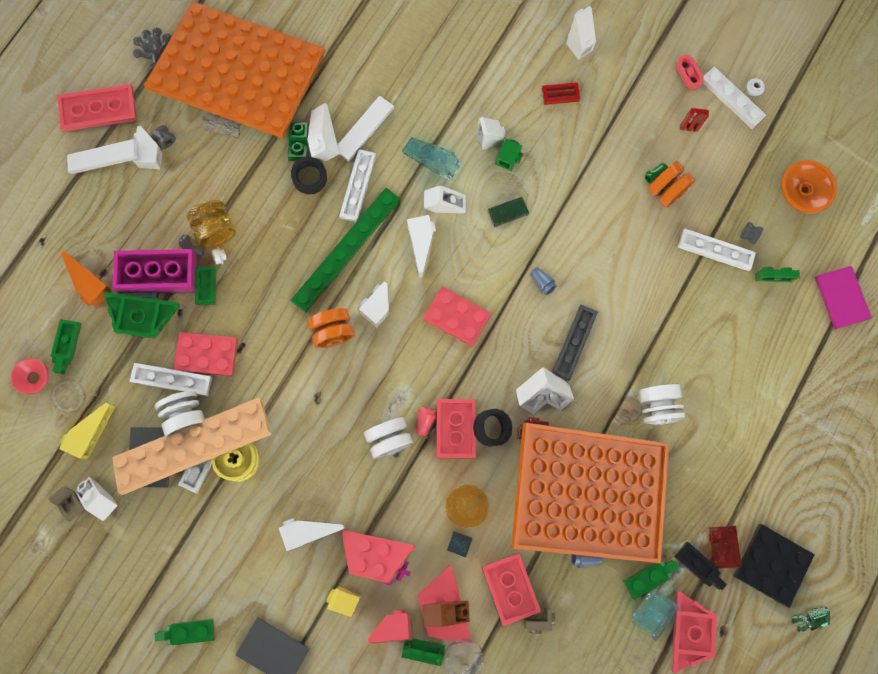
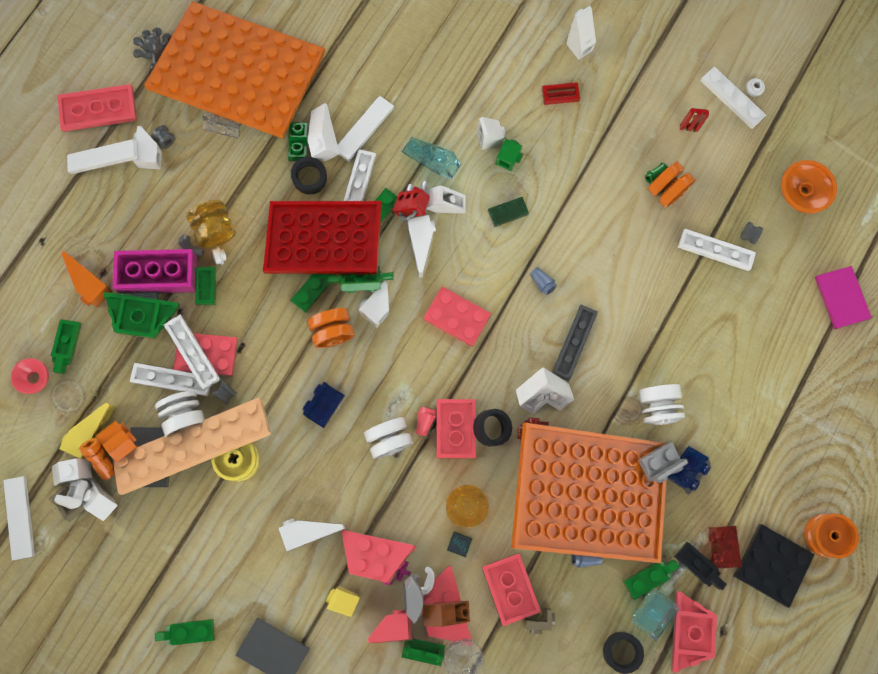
(19, 518): none -> white tile
(71, 471): none -> white slope
(74, 495): none -> white tile
(99, 460): none -> orange axle
(117, 440): none -> orange brick
(192, 352): none -> white tile
(195, 476): white plate -> none
(224, 393): none -> dark grey wheel
(323, 237): none -> red plate
(323, 404): none -> clear blue bracket
(357, 282): none -> green plate
(411, 202): none -> red piece
(414, 594): none -> light grey hat
(639, 652): none -> black tyre
(661, 463): none -> light grey bracket
(692, 72): coral plate -> none
(692, 472): none -> clear blue bracket
(770, 274): green plate -> none
(814, 620): clear green plate -> none
(831, 535): none -> orange wheel

